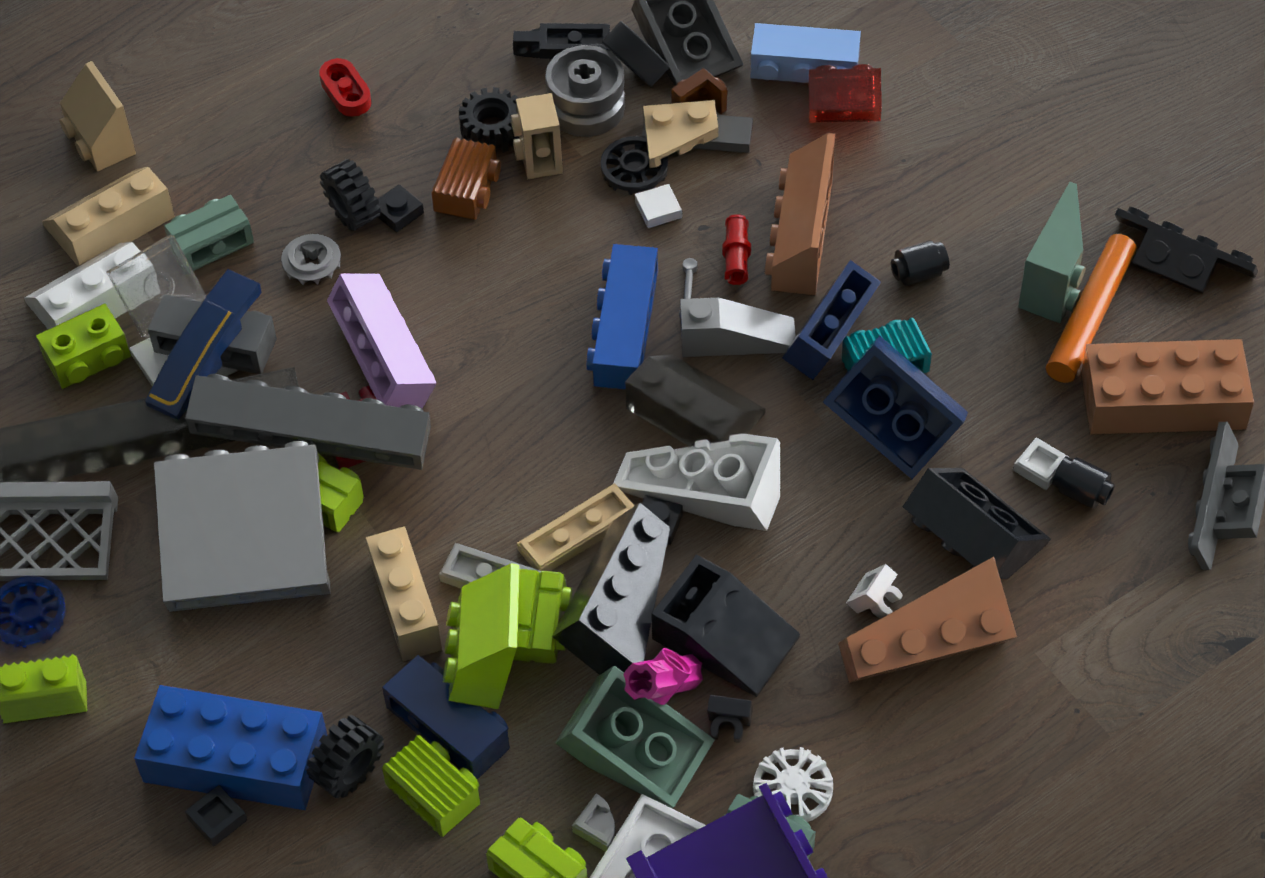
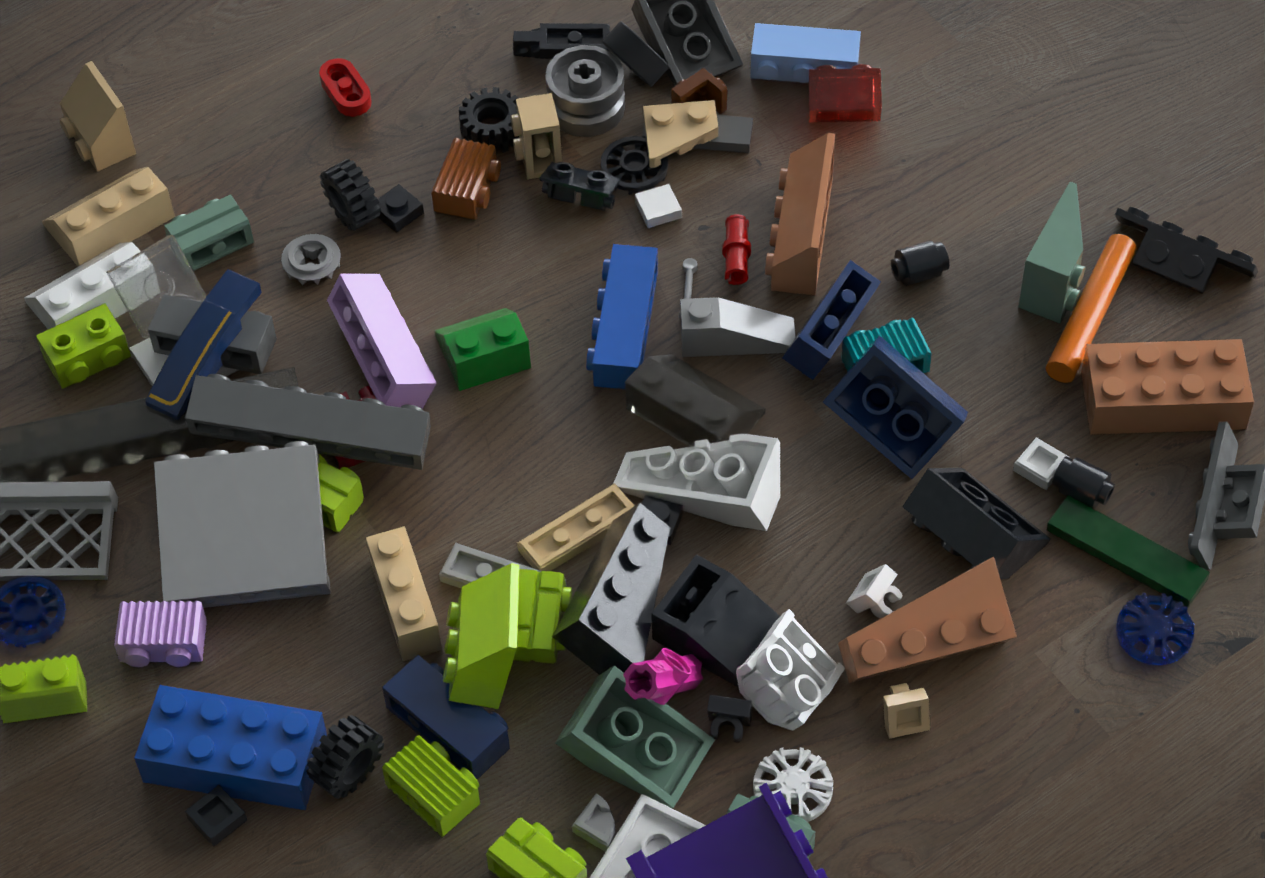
(160, 633): none -> lavender brick
(485, 348): none -> green slope
(563, 181): none -> black hinge
(787, 674): none -> white slope
(906, 711): none -> tan tile
(1128, 551): none -> dark green tile
(1155, 629): none -> clear blue wheel

